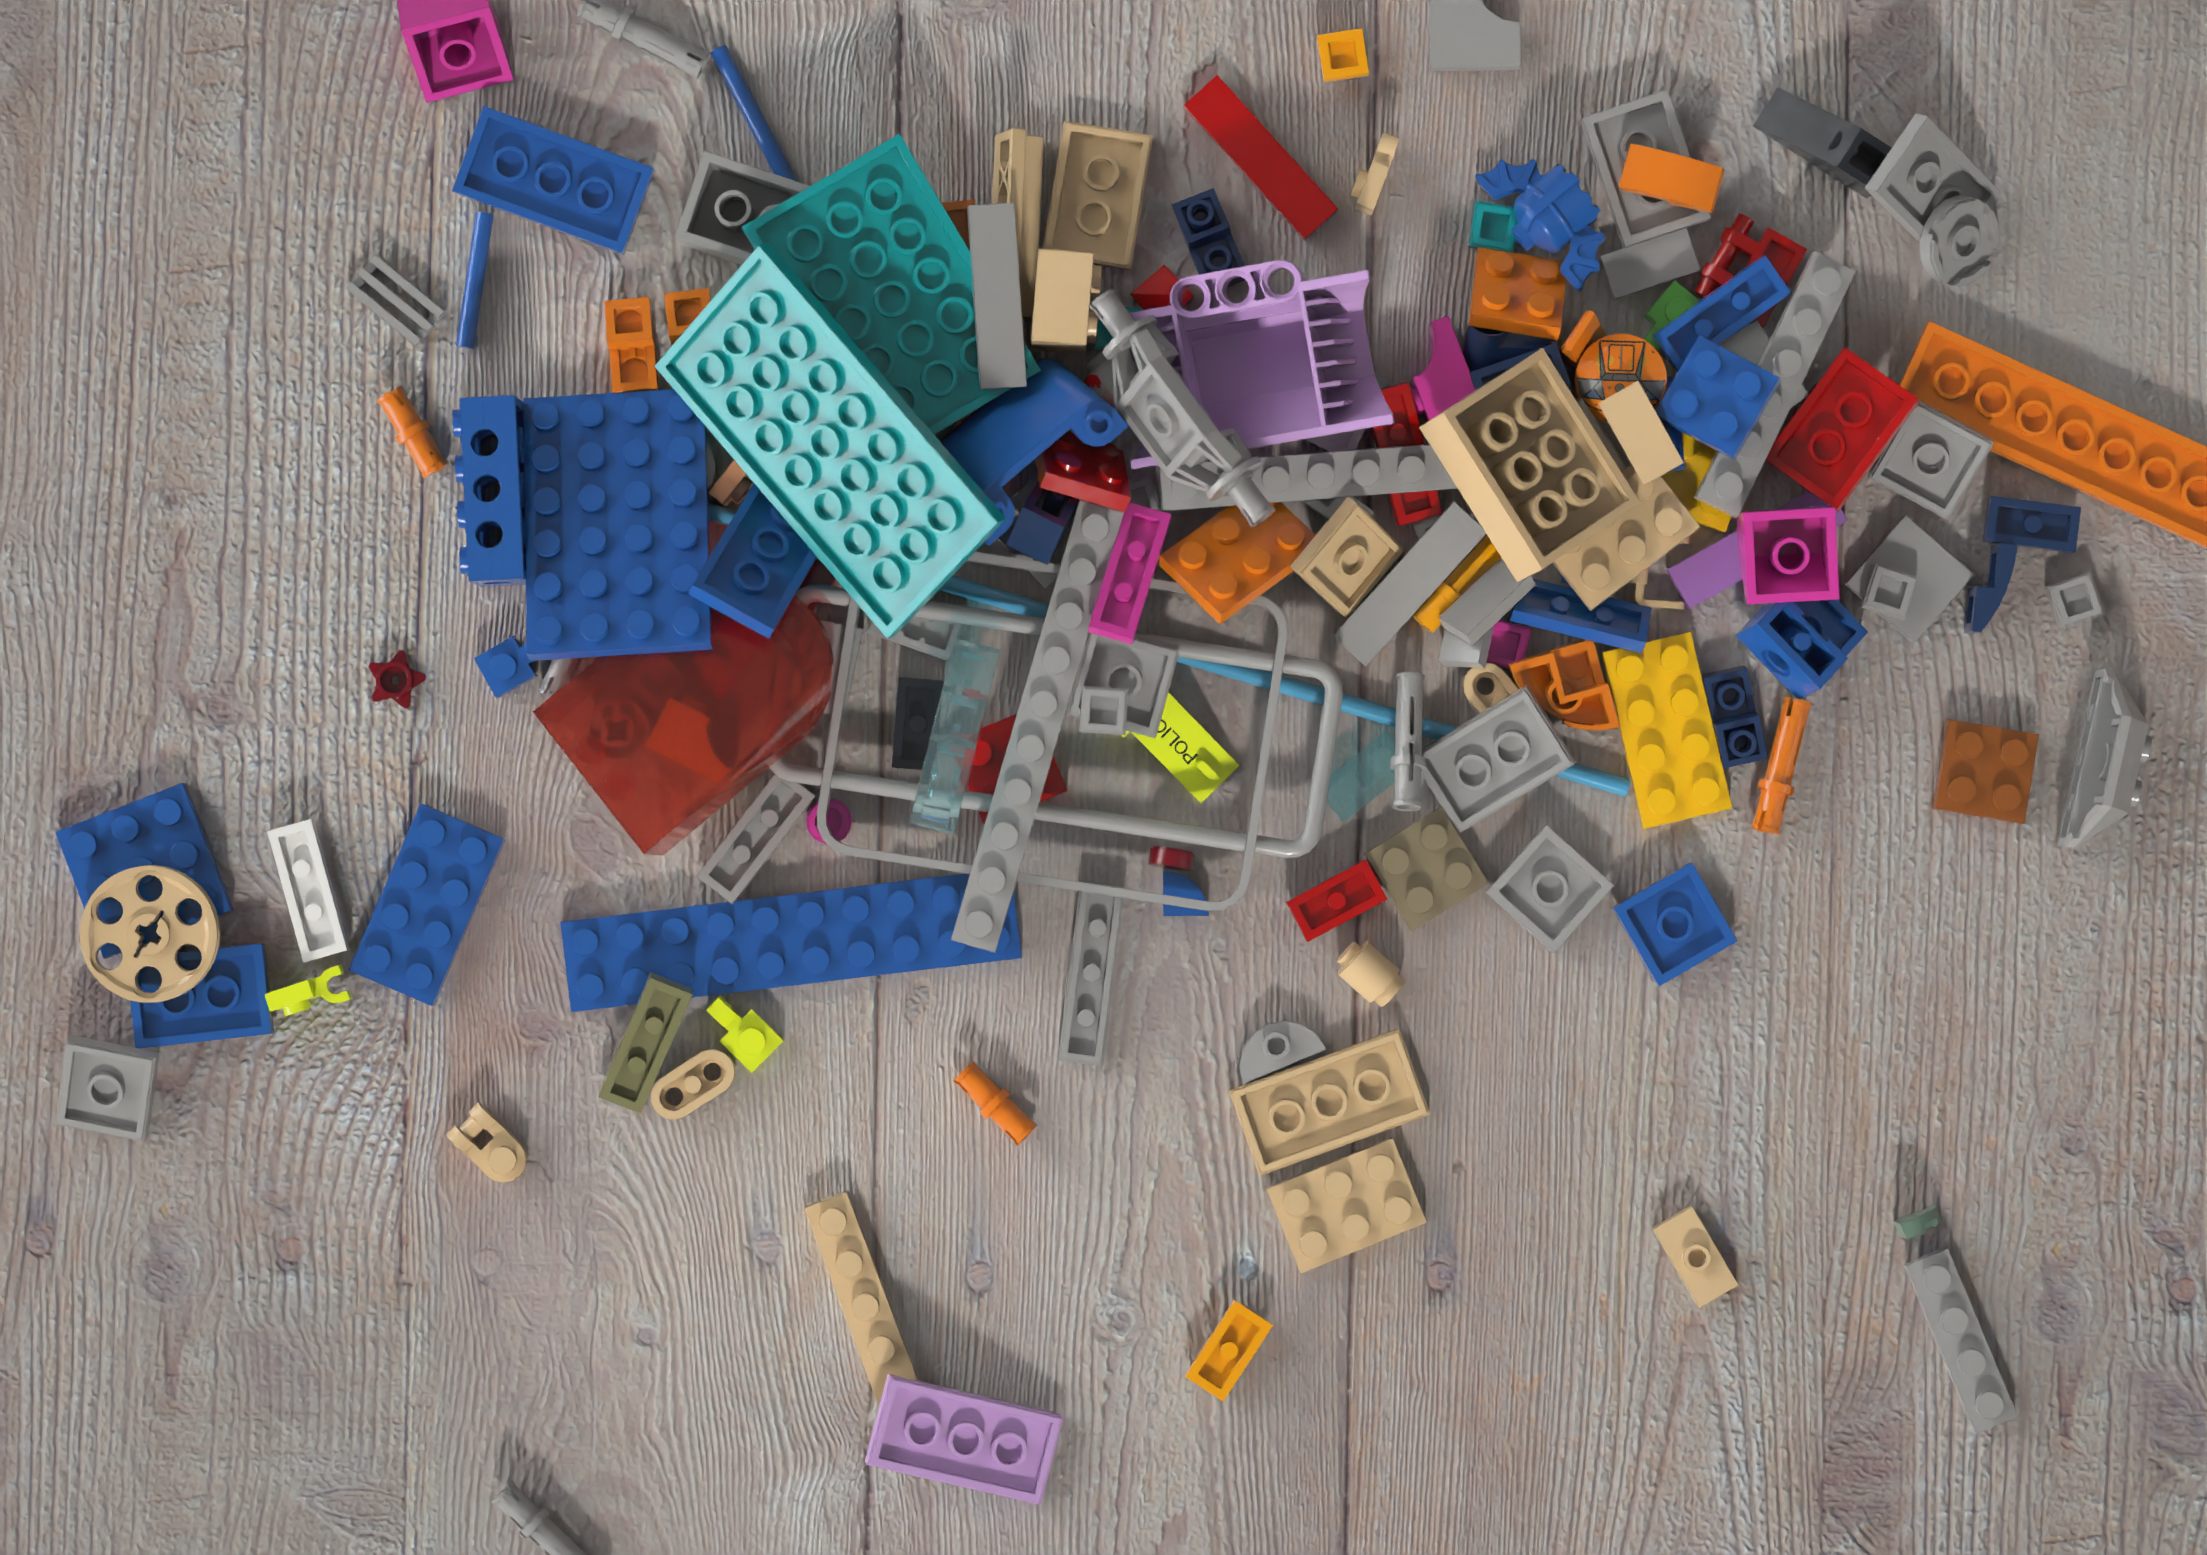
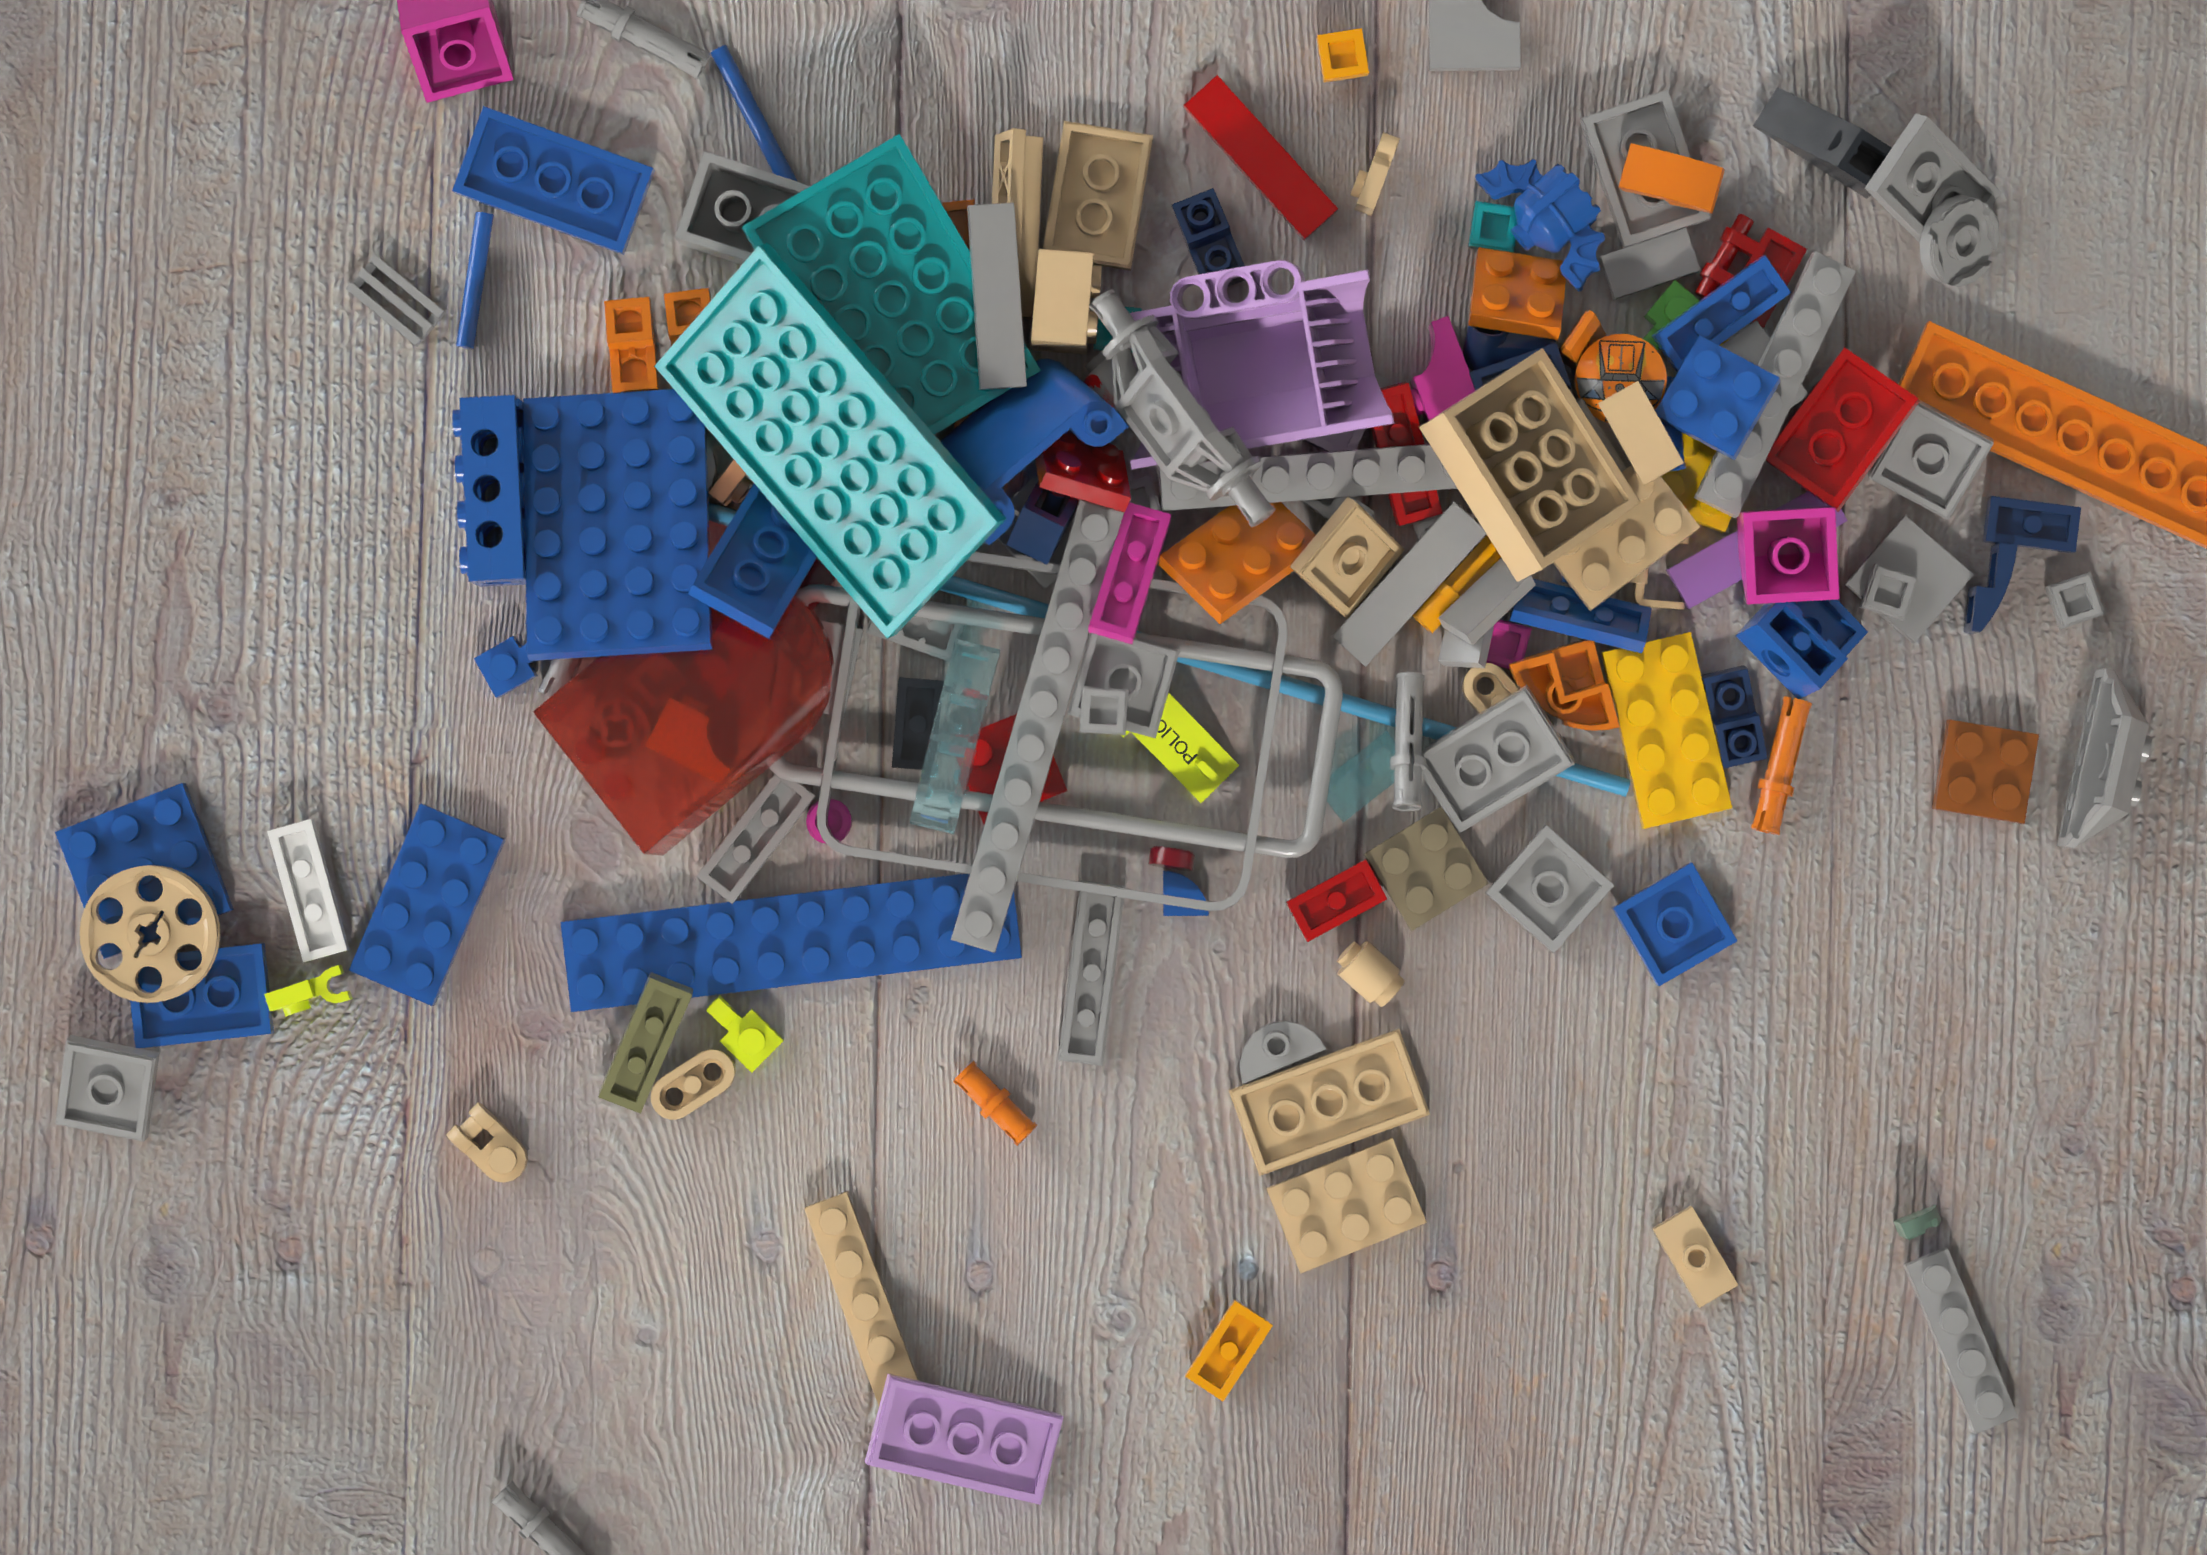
(386, 671): dark red plate -> none
(412, 431): orange pin -> none
(1156, 290): red slope -> none

